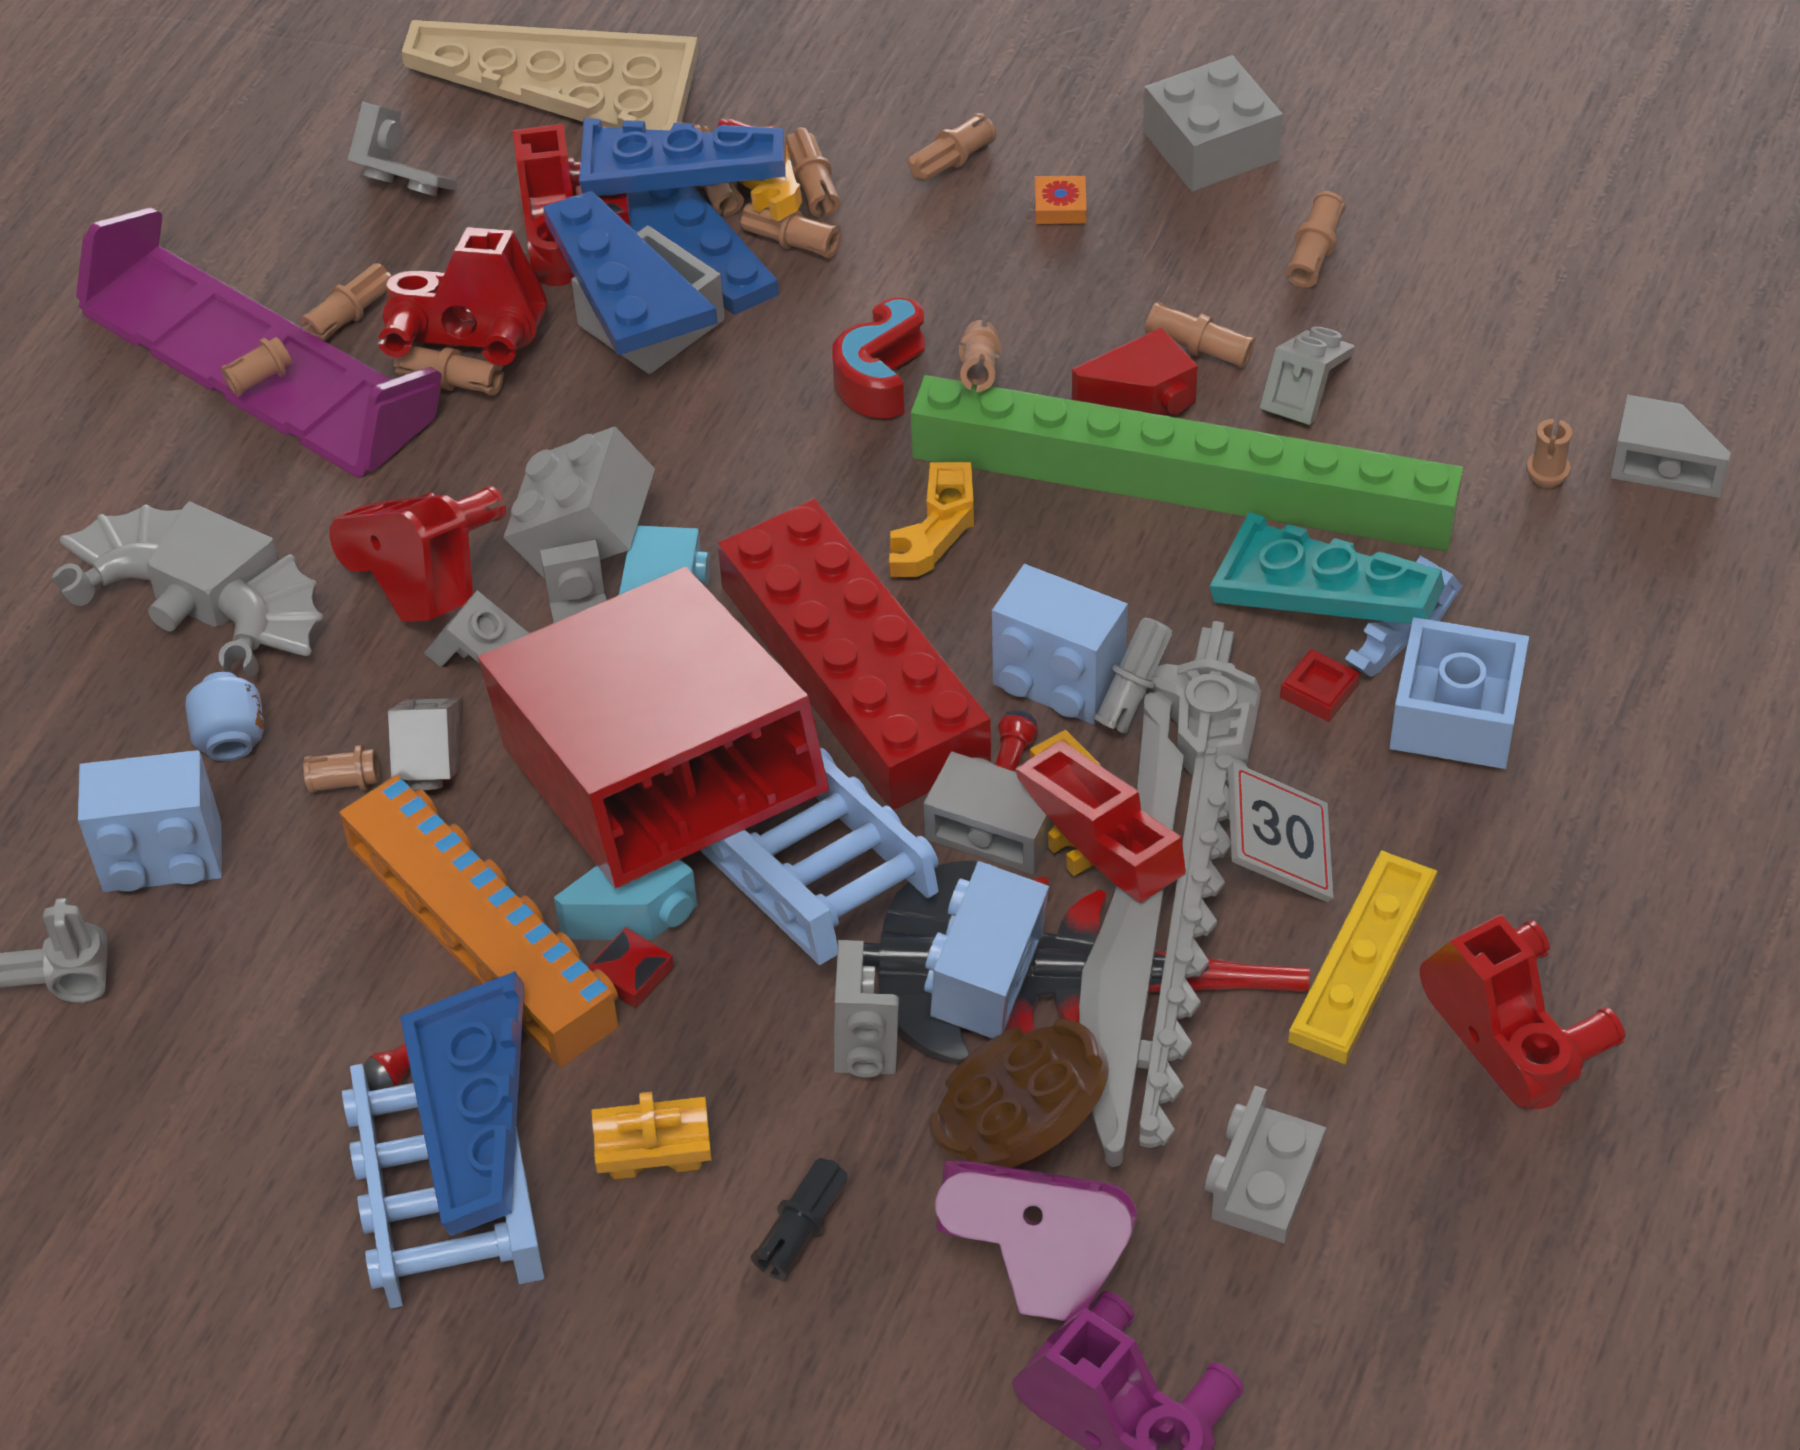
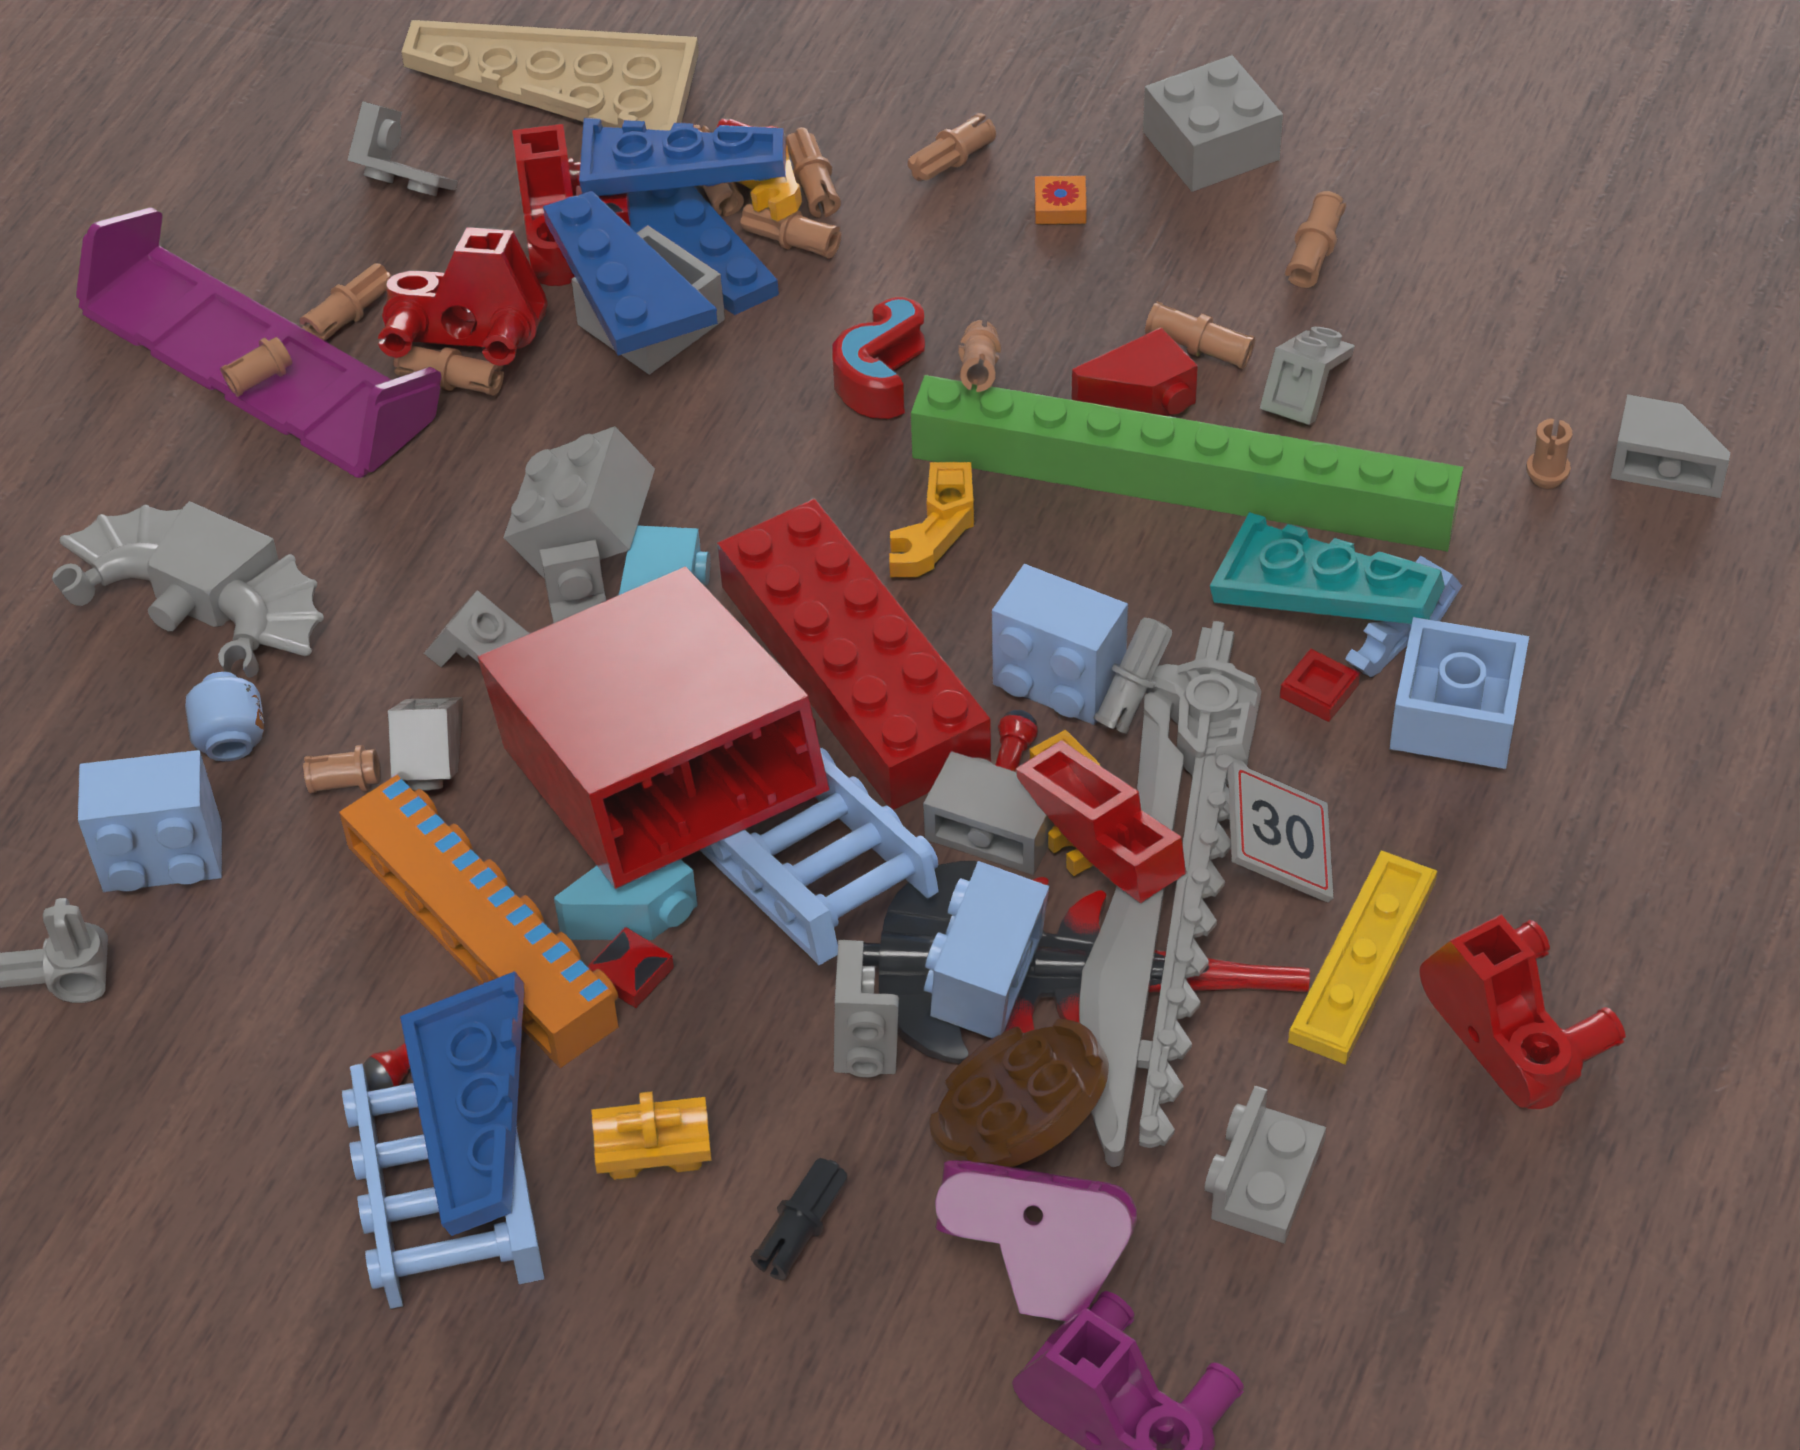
(416, 548): red piece -> none

